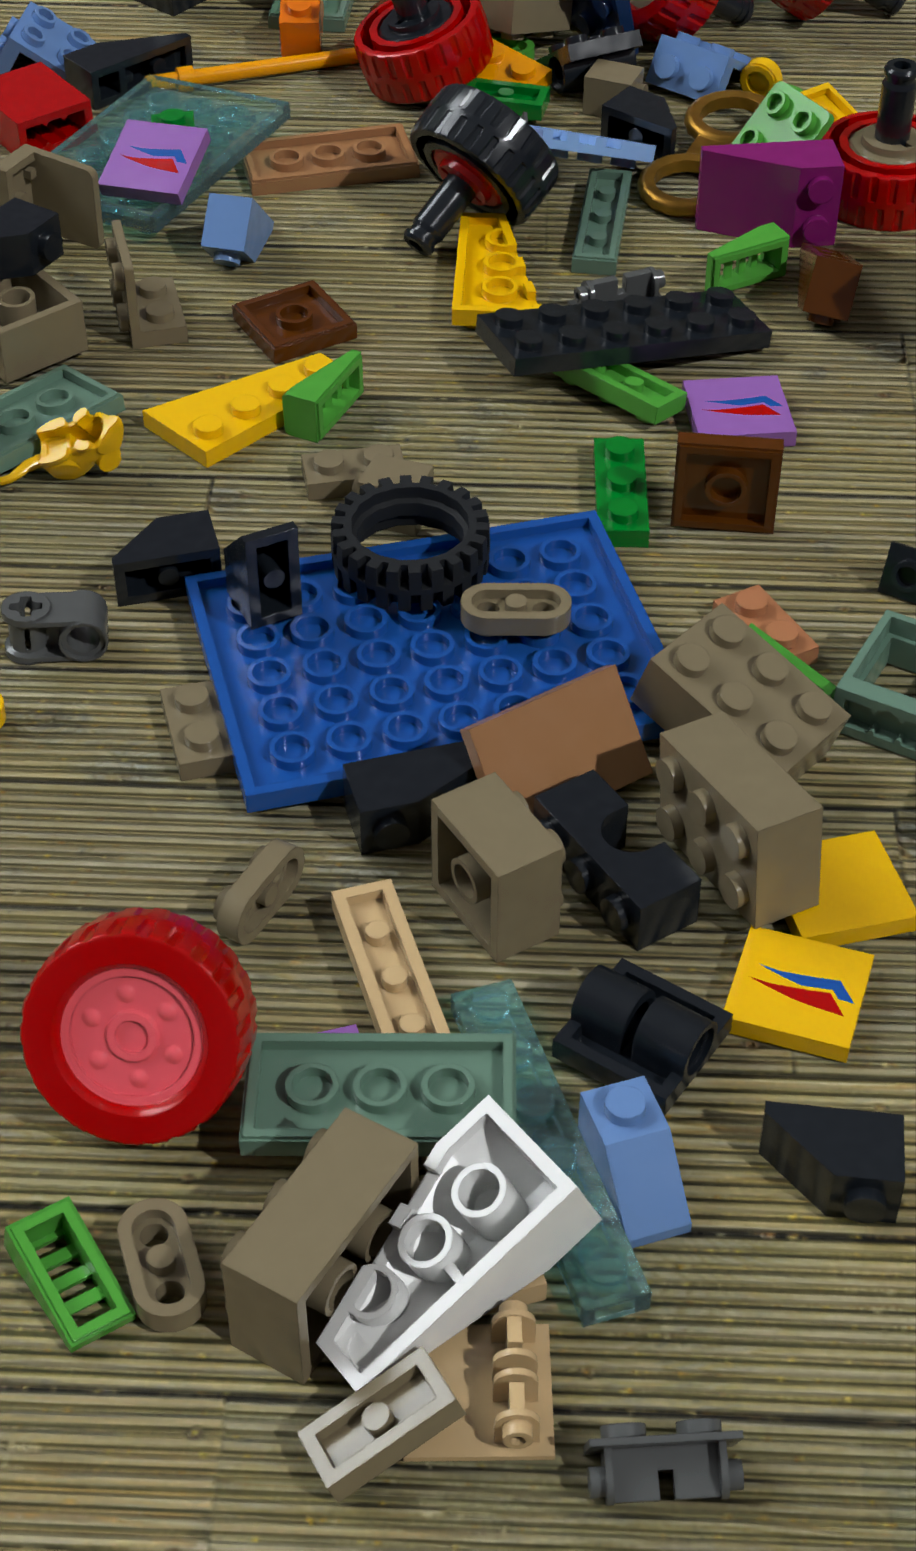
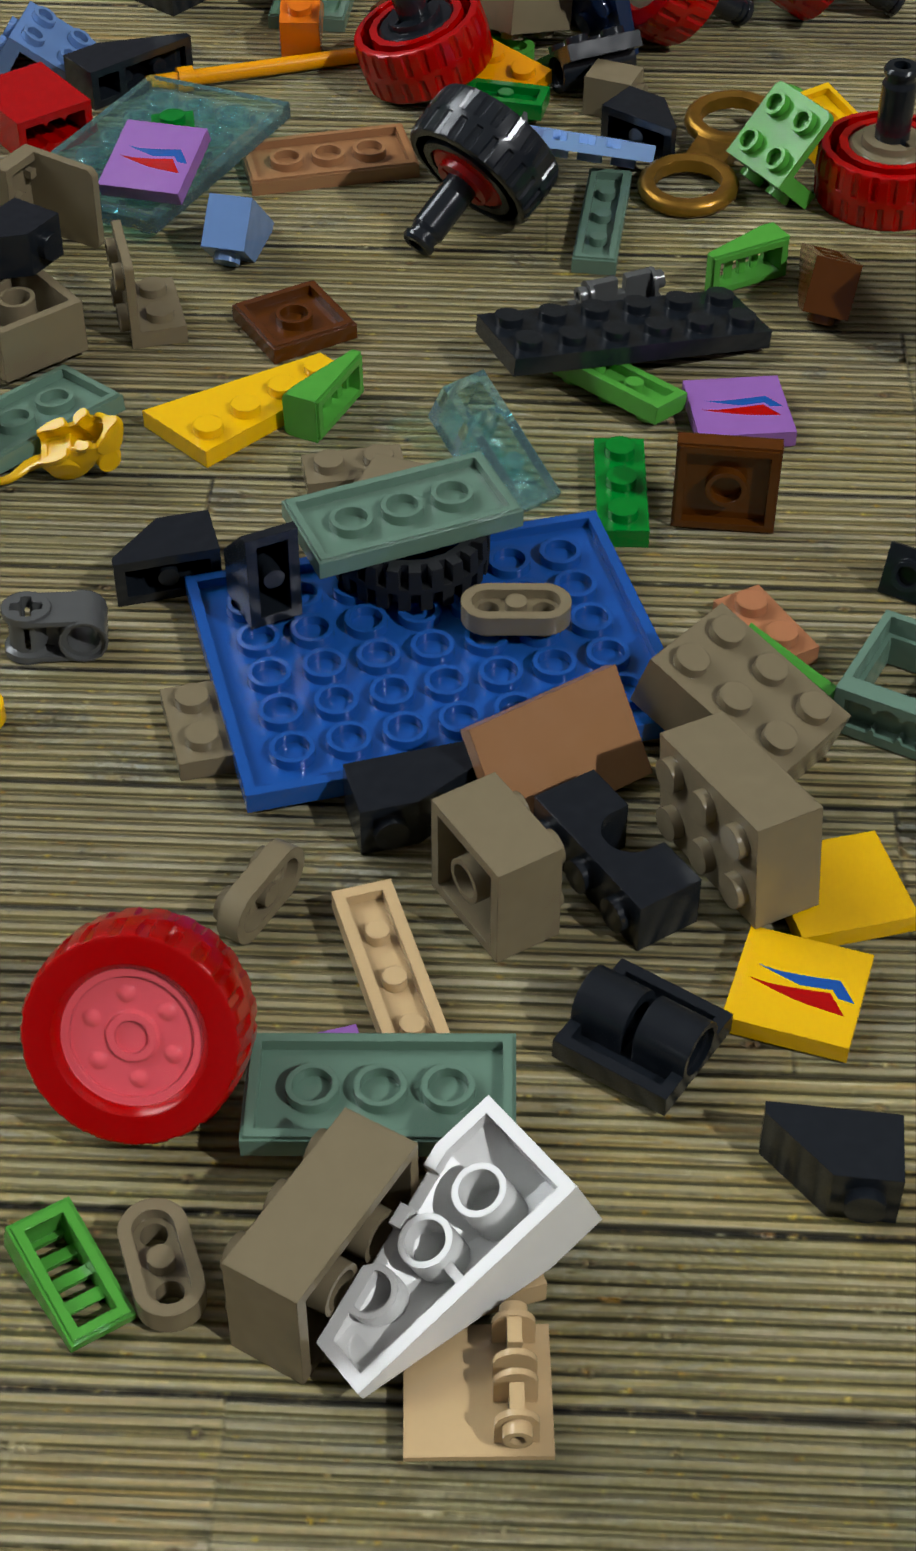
(380, 1424): dark tan plate -> none
(401, 514): none -> sand green tile
(475, 418): none -> clear light blue slope
(488, 270): yellow wing -> none
(602, 1266): clear light blue plate -> none
(635, 1159): medium blue slope -> none
(693, 65): medium blue bracket -> none
(693, 1455): dark grey hinge -> none
(760, 76): yellow tile -> none
(771, 182): magenta slope -> none

